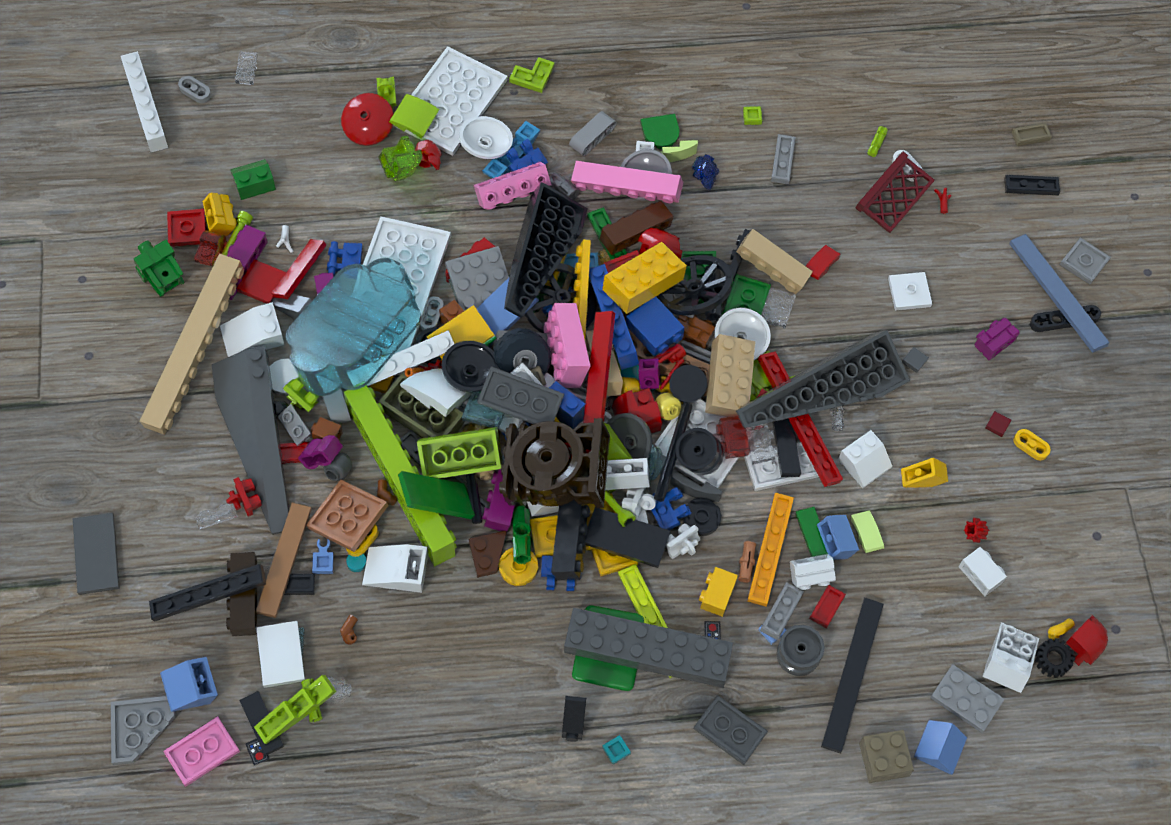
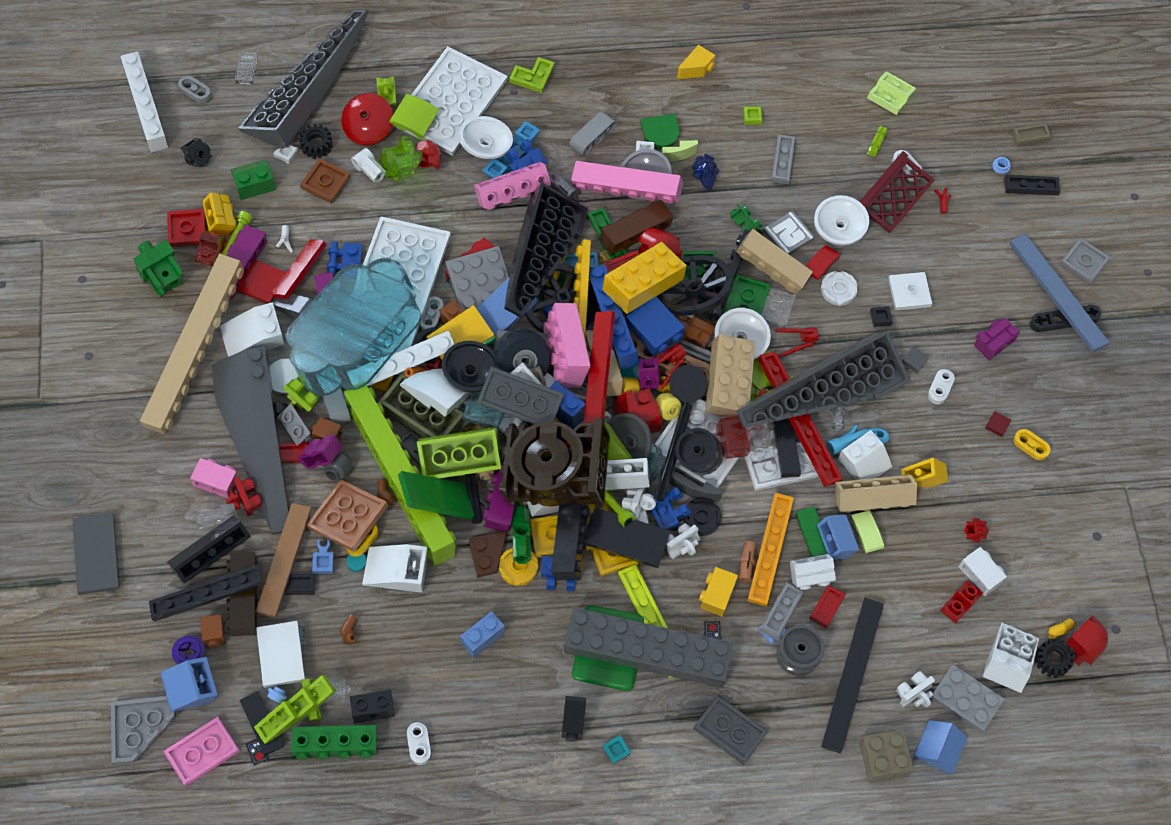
(183, 644): none -> dark purple gear
(196, 152): none -> black brick
(208, 549): none -> black brick
(213, 631): none -> dark orange brick
(214, 477): none -> bright pink brick
(277, 694): none -> light blue plate
(286, 154): none -> white tile
(298, 95): none -> dark grey wedge
(315, 132): none -> black tyre
(325, 180): none -> dark orange plate
(334, 741): none -> green brick
(366, 162): none -> white piece
(372, 706): none -> black brick
(418, 742): none -> white plate
(482, 634): none -> medium blue brick
(696, 64): none -> yellow slope
(742, 215): none -> green hinge
(788, 233): none -> tile
(807, 335): none -> red plant
(836, 445): none -> medium azure plant
(839, 288): none -> white tile
(844, 212): none -> white dish
(875, 493): none -> tan brick
(881, 316): none -> black tile
(891, 93): none -> yellowish green slope
(922, 684): none -> white hips
(941, 385): none -> white plate
(961, 602): none -> red slope
(1001, 161): none -> light blue plate

